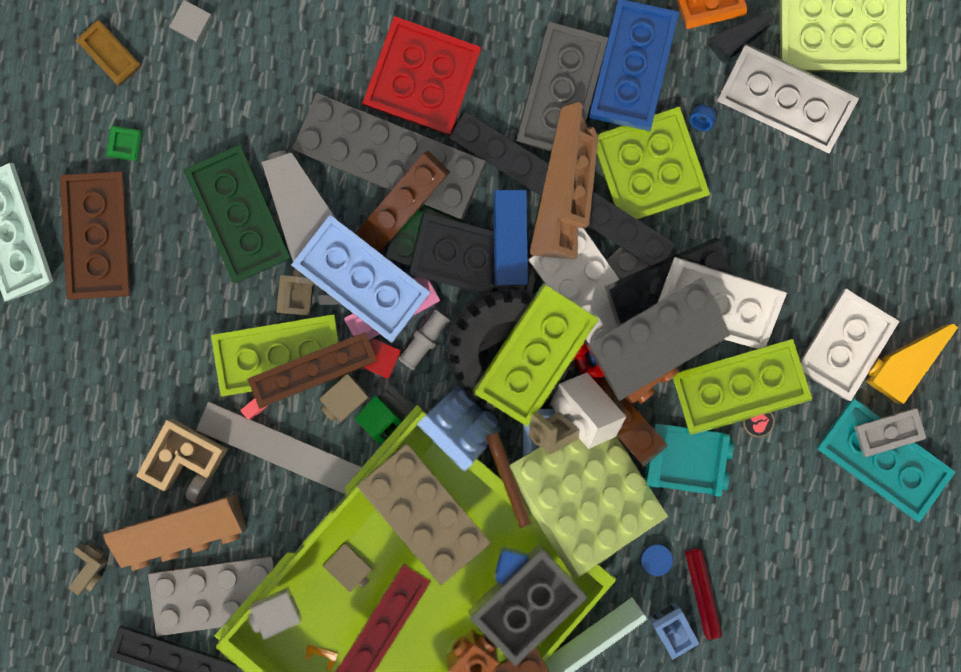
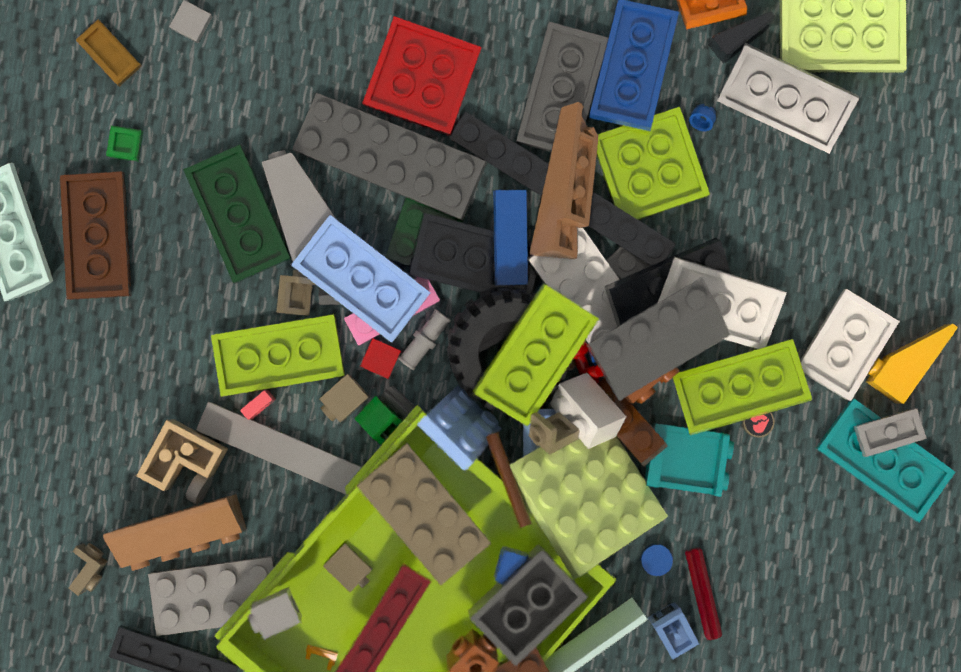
(312, 370): reddish brown plate -> none
(403, 201): reddish brown plate -> none

